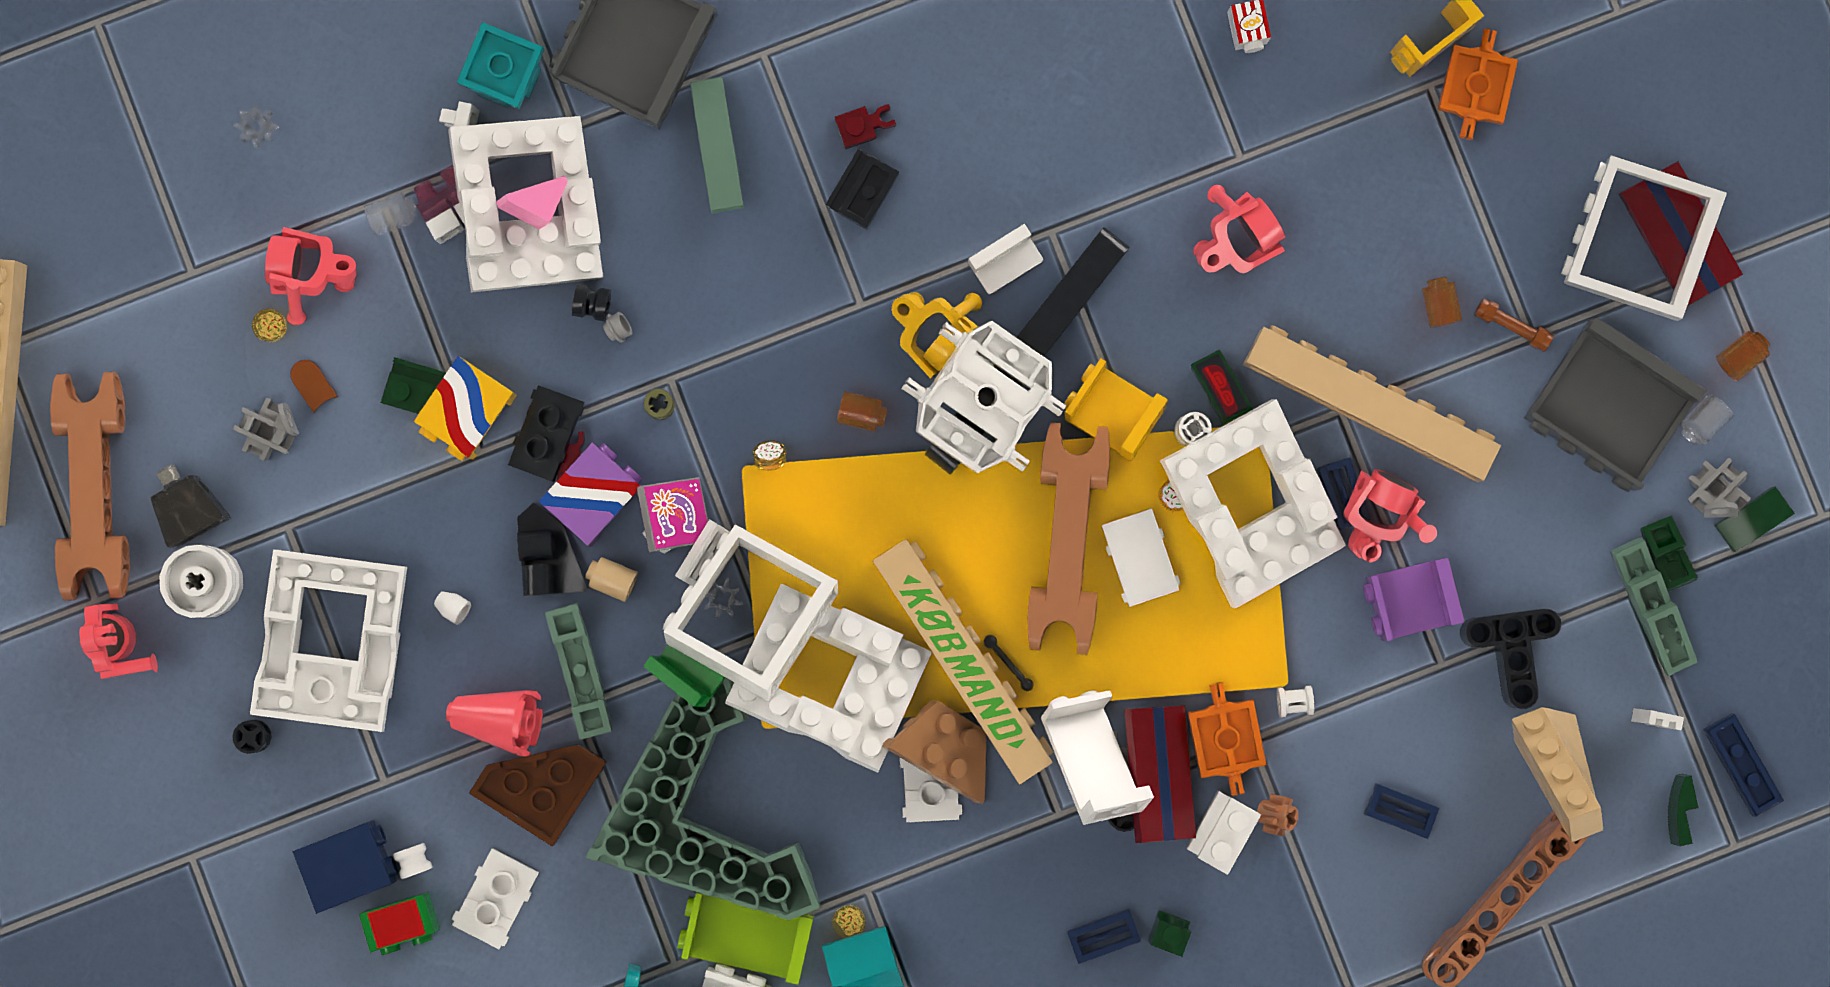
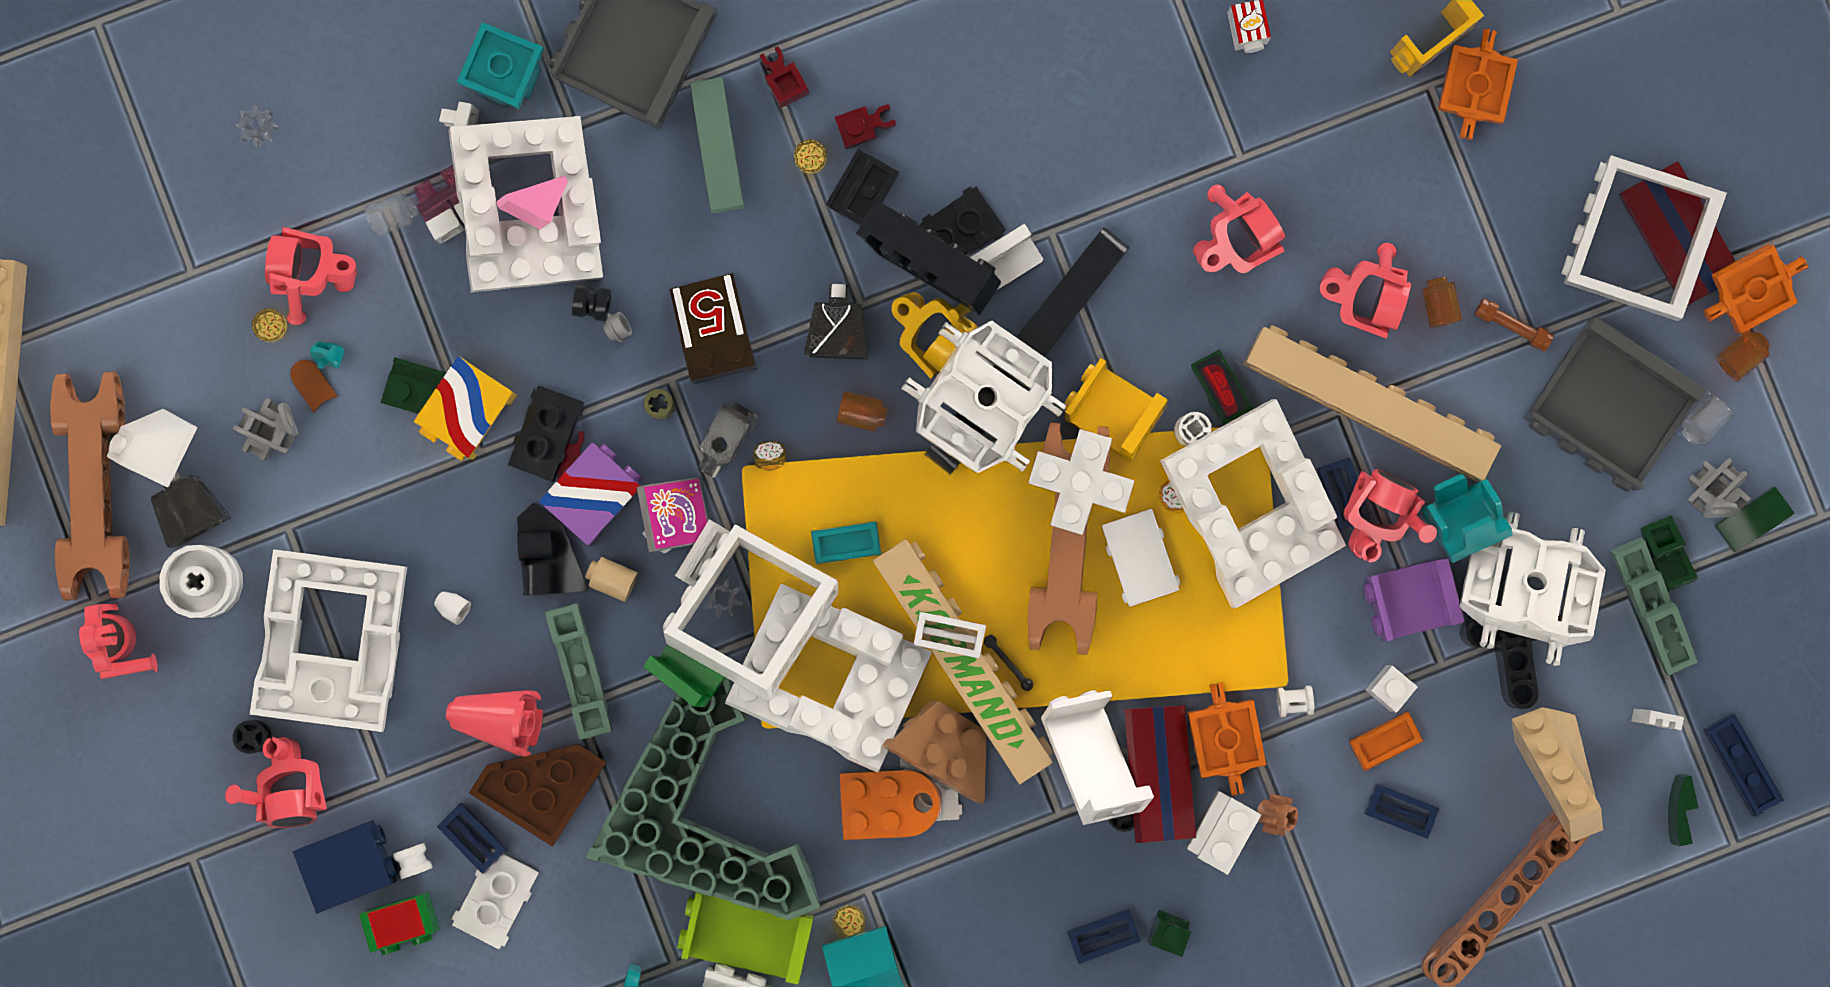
(153, 445): none -> white slope
(286, 807): none -> coral piece
(327, 354): none -> teal piece
(491, 857): none -> dark blue tile
(712, 329): none -> dark brown slope
(734, 425): none -> clear smoke torso
(784, 80): none -> dark red plate
(810, 156): none -> clear yellow tile
(837, 328): none -> clear smoke torso
(846, 542): none -> teal tile
(885, 804): none -> orange plate
(929, 257): none -> black wedge
(961, 637): none -> white tile
(966, 221): none -> black piece
(1081, 482): none -> white plate
(1385, 741): none -> orange tile
(1390, 298): none -> coral piece
(1391, 688): none -> white brick
(1466, 517): none -> teal panel
(1529, 610): none -> white piece
(1755, 288): none -> orange plate

